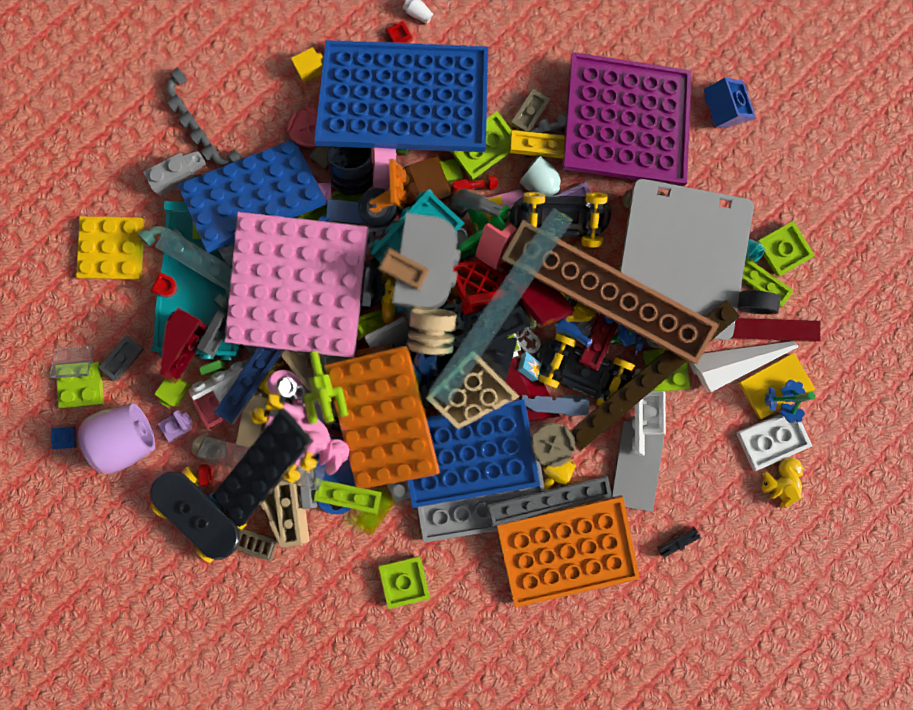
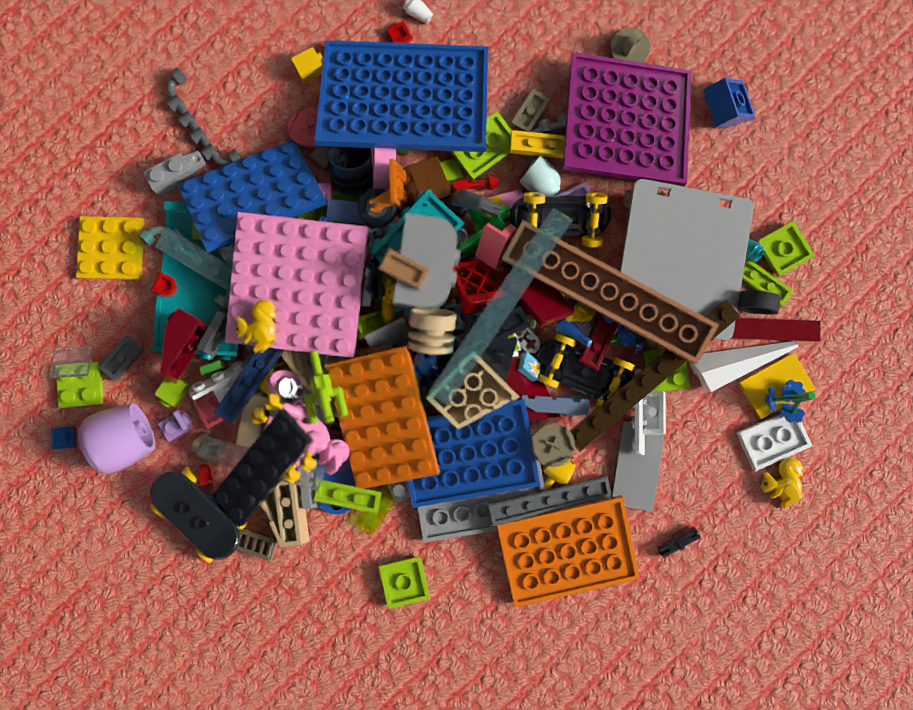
(262, 329): none -> yellow animal
(630, 45): none -> dark tan tile

